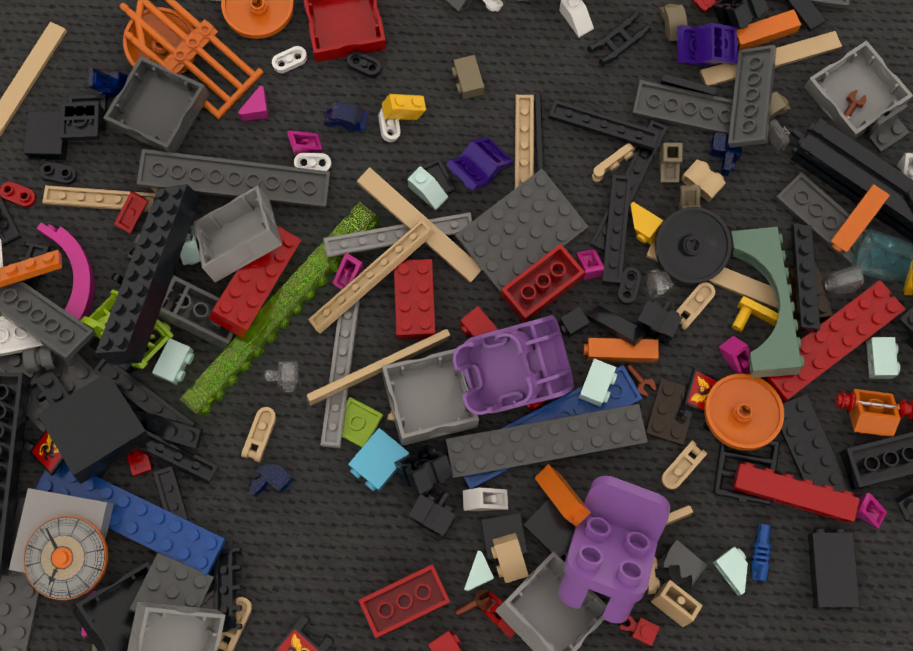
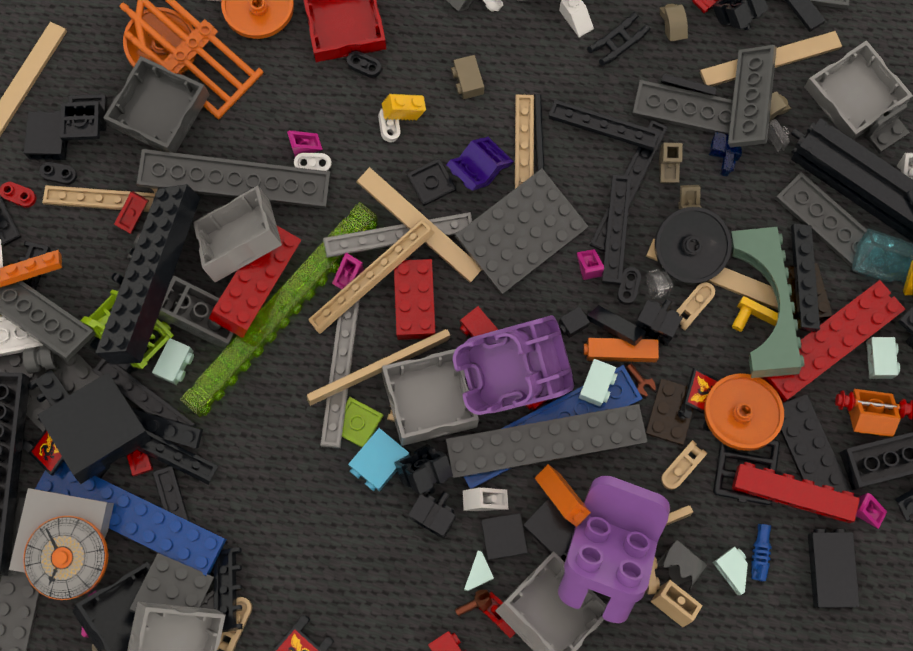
(83, 276): dark pink arch -> none
(106, 84): clear blue brick -> none
(190, 250): light aqua slope -> none
(255, 107): dark pink slope -> none
(259, 434): tan plate -> none
(273, 475): clear blue brick -> none
(287, 376): clear brick -> none
(288, 58): white plate -> none
(346, 115): clear blue brick -> none
(404, 601): red brick -> none
(427, 188): light aqua slope -> none
(510, 558): tan brick -> none
(542, 283): red brick -> none
(613, 162): tan plate -> none
(641, 630): red brick -> none
(645, 224): yellow slope -> none
(701, 175): tan brick -> none
(707, 44): dark purple bracket -> none
(736, 355): dark pink slope -> none
(768, 30): orange brick -> none
(845, 281): clear slope -> none
(853, 103): copper bar -> none
(859, 218): orange brick -> none

